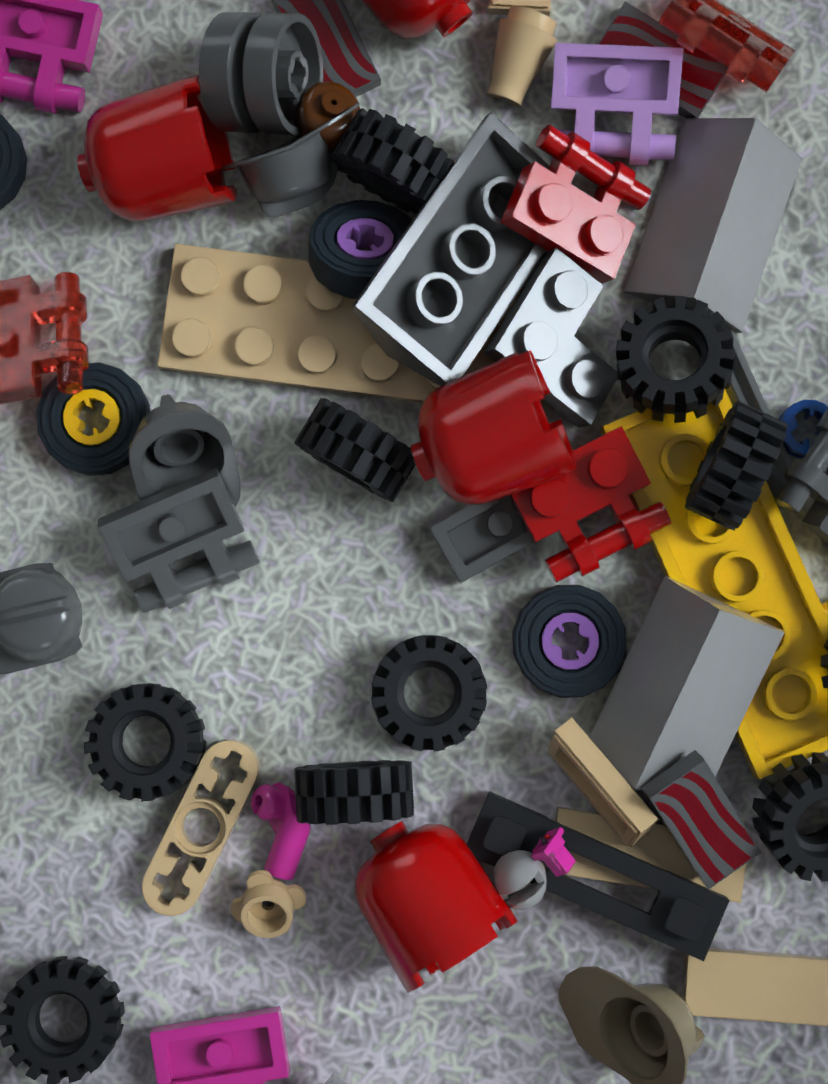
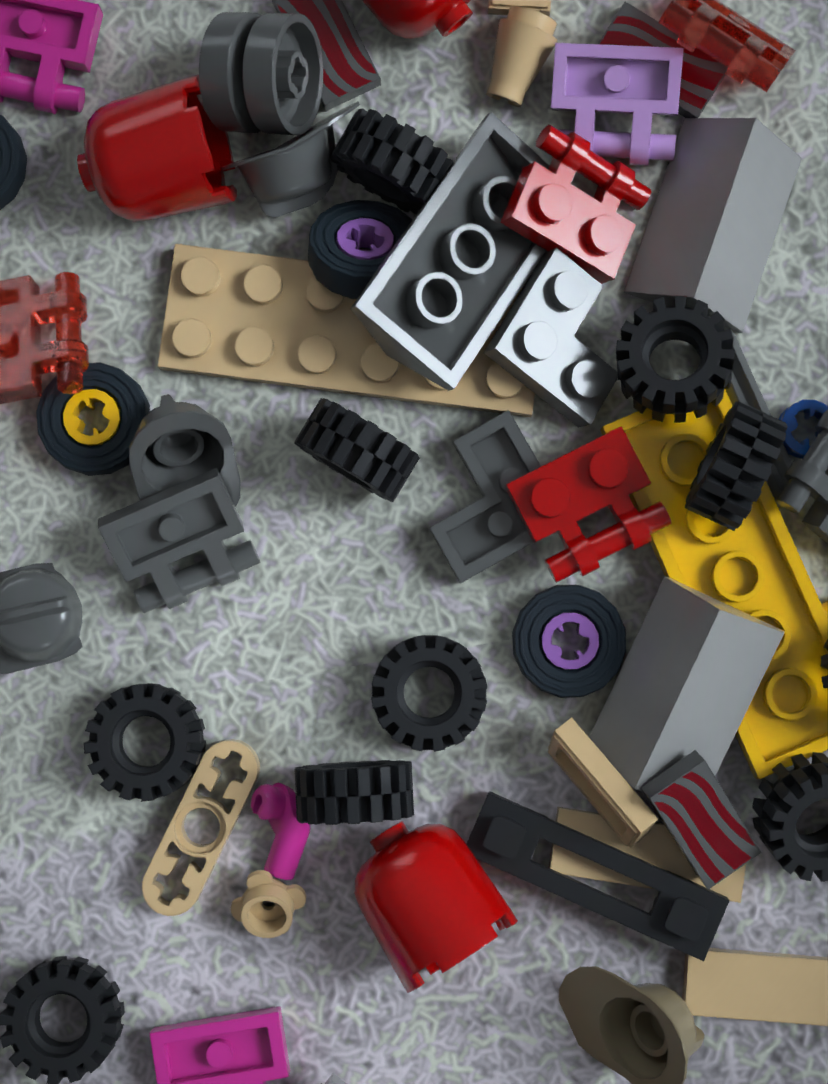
(322, 104): reddish brown piece -> none
(491, 434): red cylinder -> none
(516, 871): light grey hinge -> none
(553, 852): dark pink piece -> none

